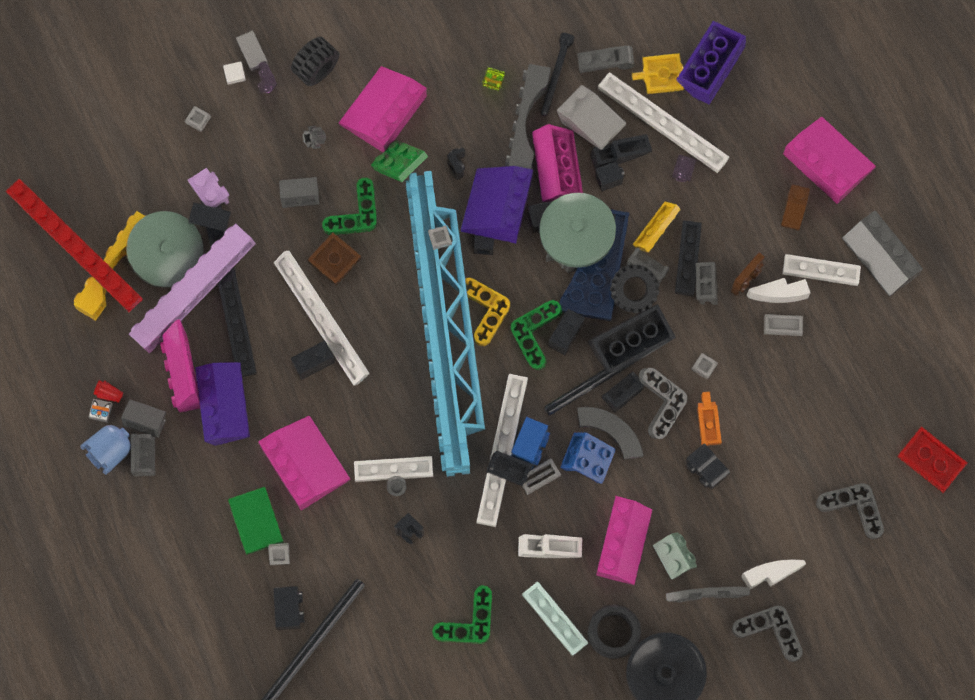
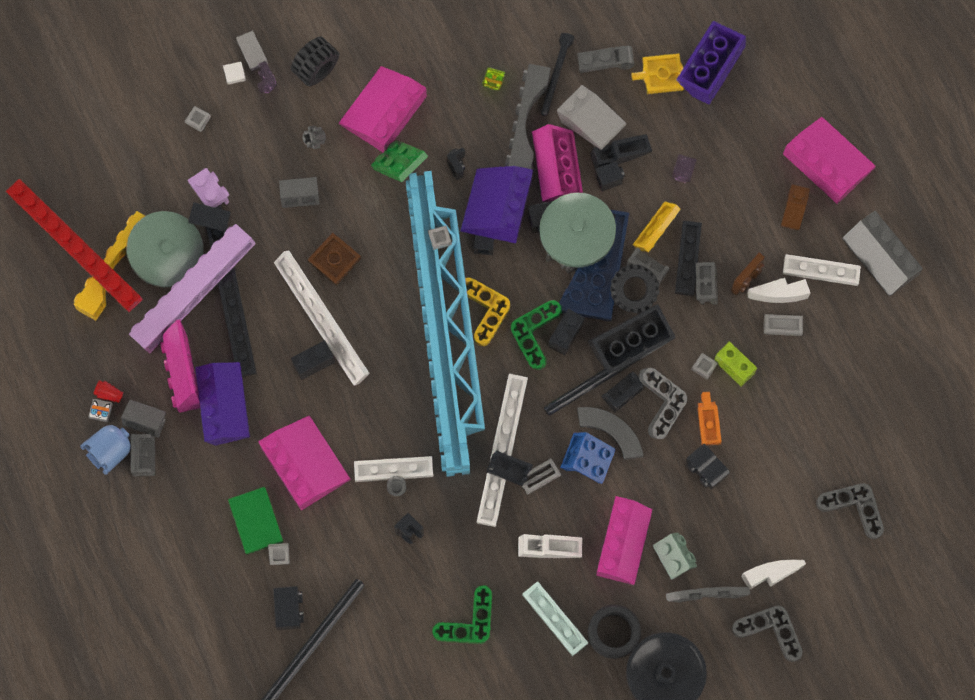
(357, 218): green beam -> none
(530, 441): blue brick -> none
(663, 122): white plate -> none
(735, 364): none -> lime brick
(932, 459): red tile -> none

